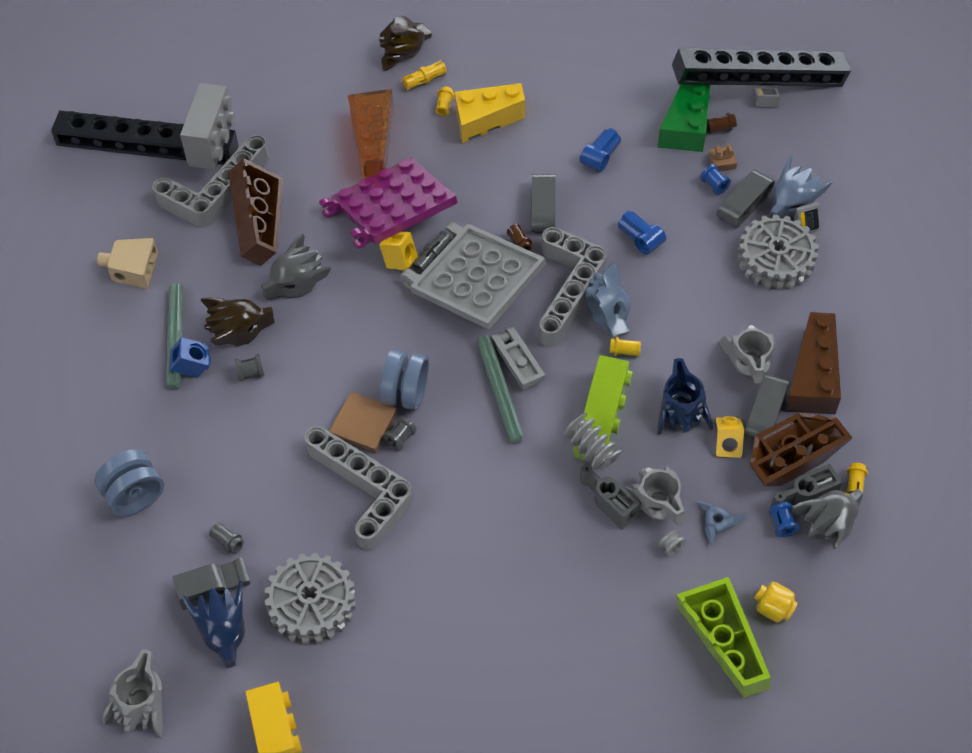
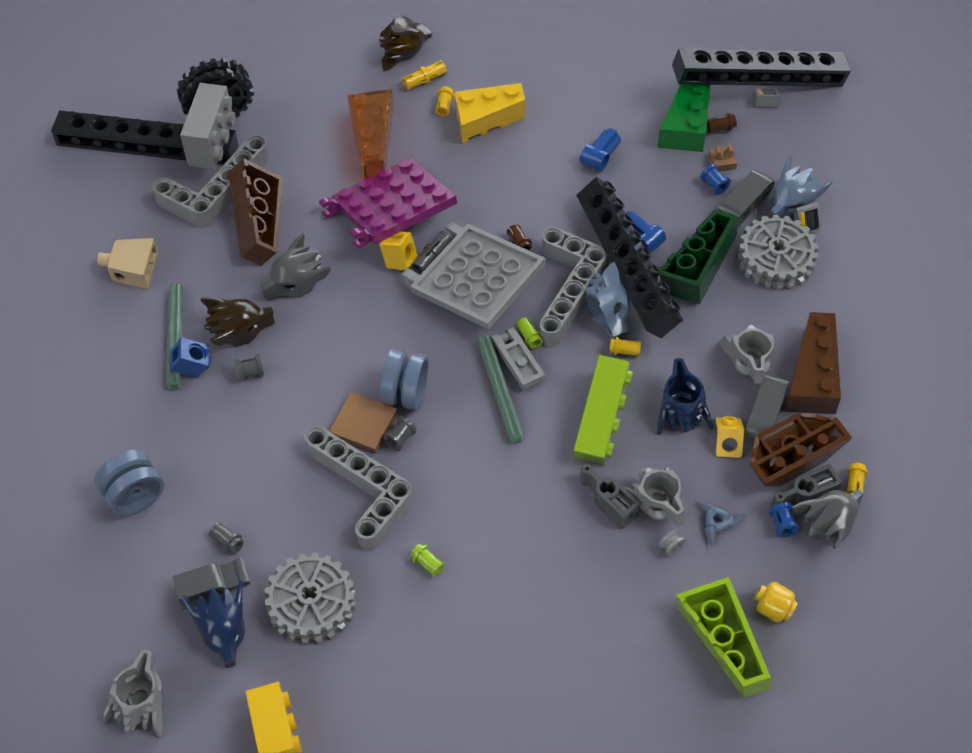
(217, 73): none -> black piece
(427, 559): none -> lime pin
(529, 333): none -> lime pin
(543, 202): dark grey beam -> none
(590, 443): light grey piece -> none
(624, 247): none -> black brick
(700, 257): none -> dark green wedge

